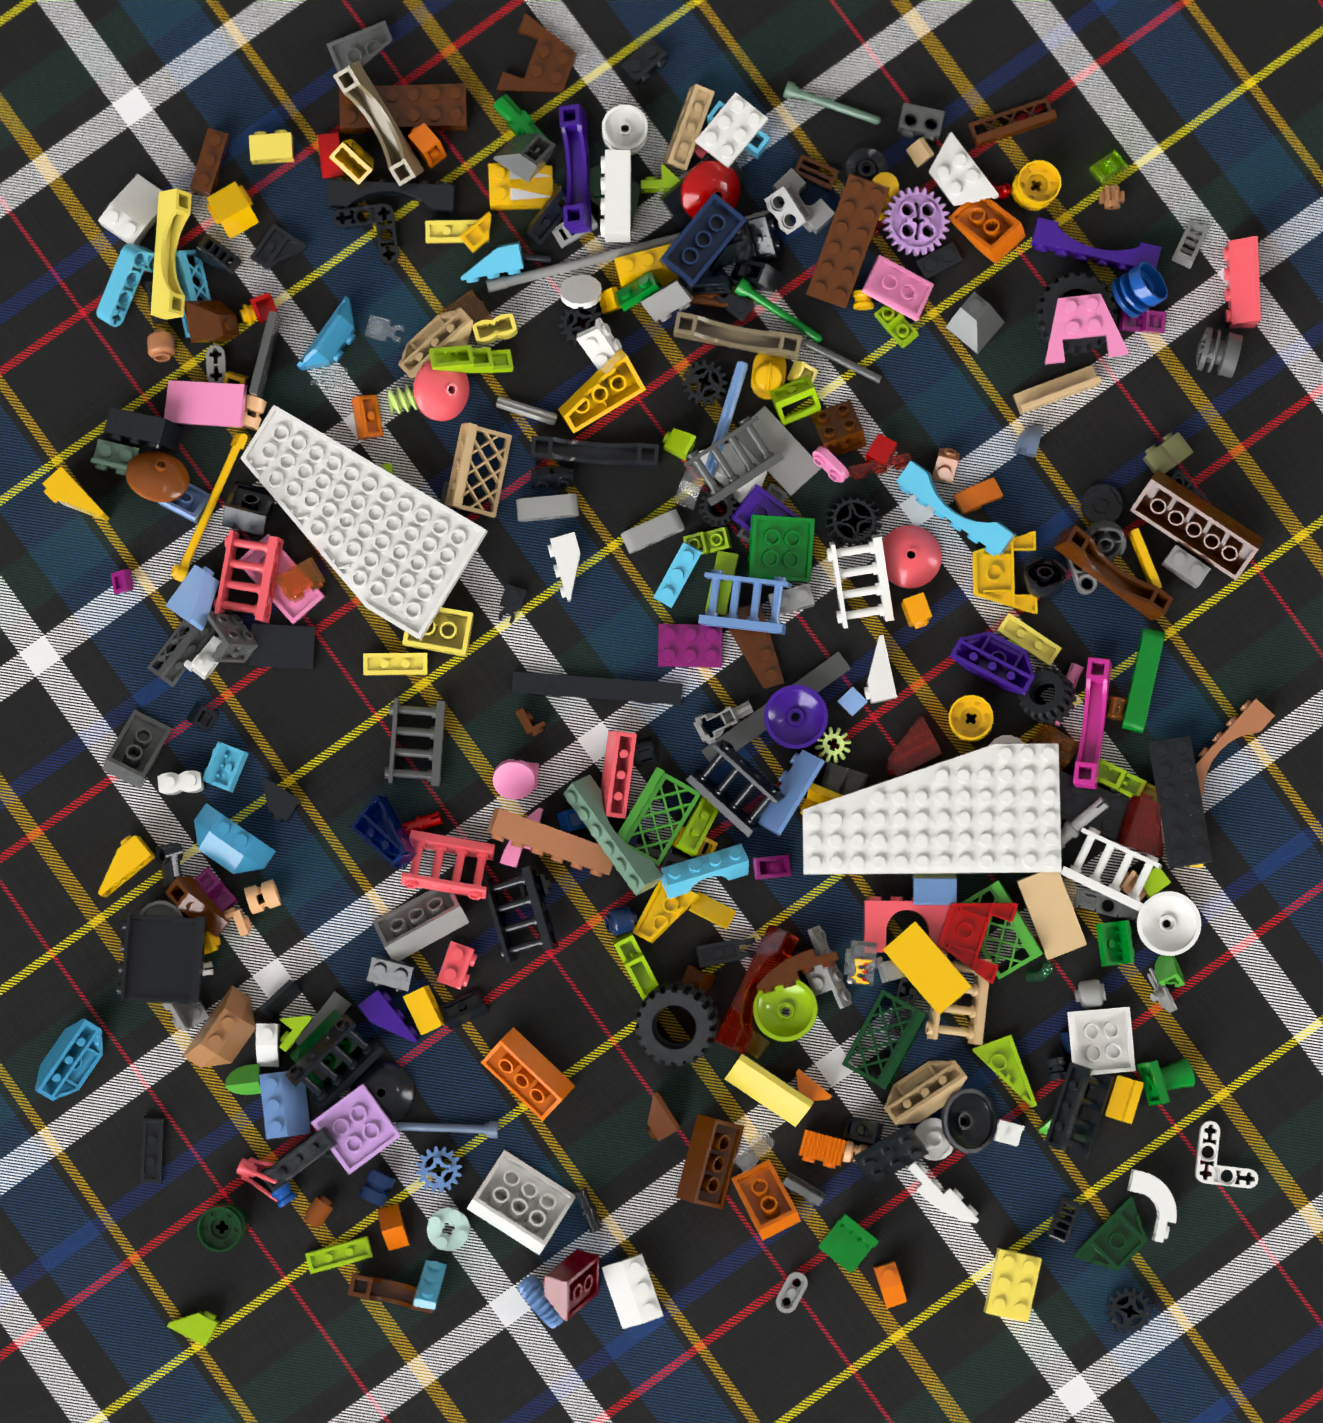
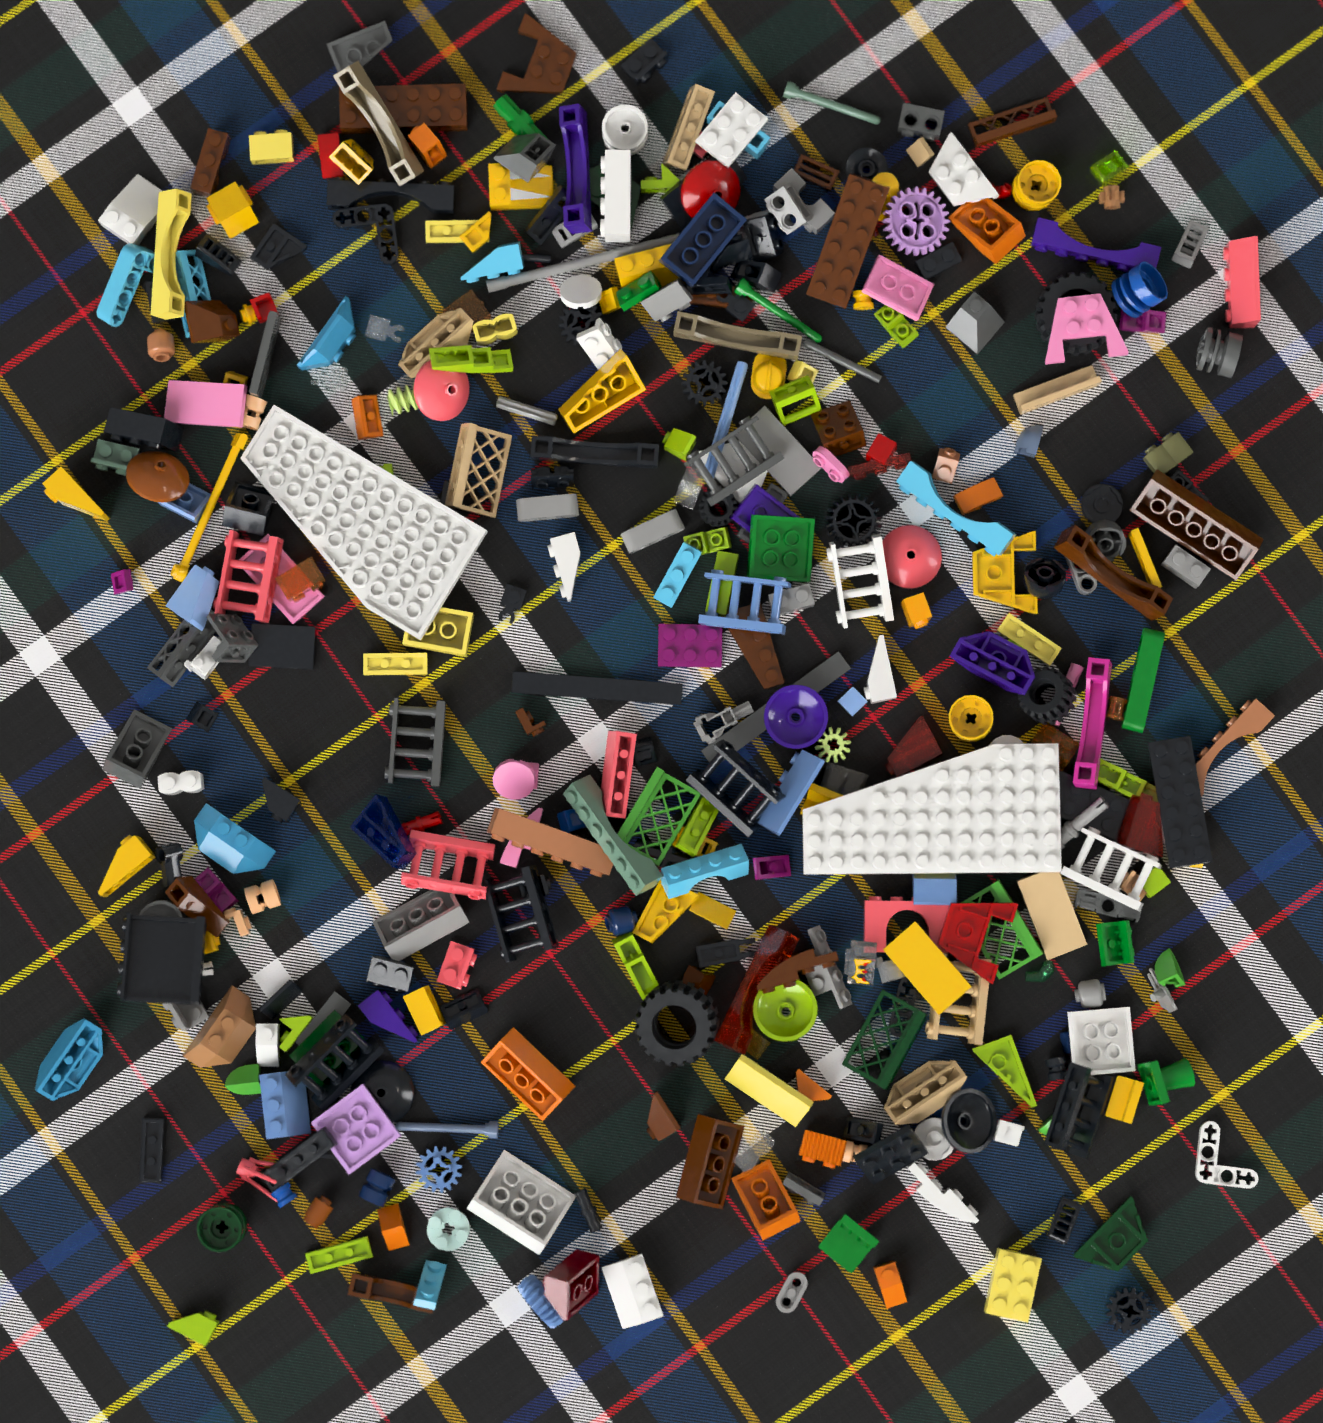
(210, 364): light grey beam -> none
(225, 766): medium azure bracket -> none
(1162, 1198): white arch -> none
(1183, 927): white dish -> none

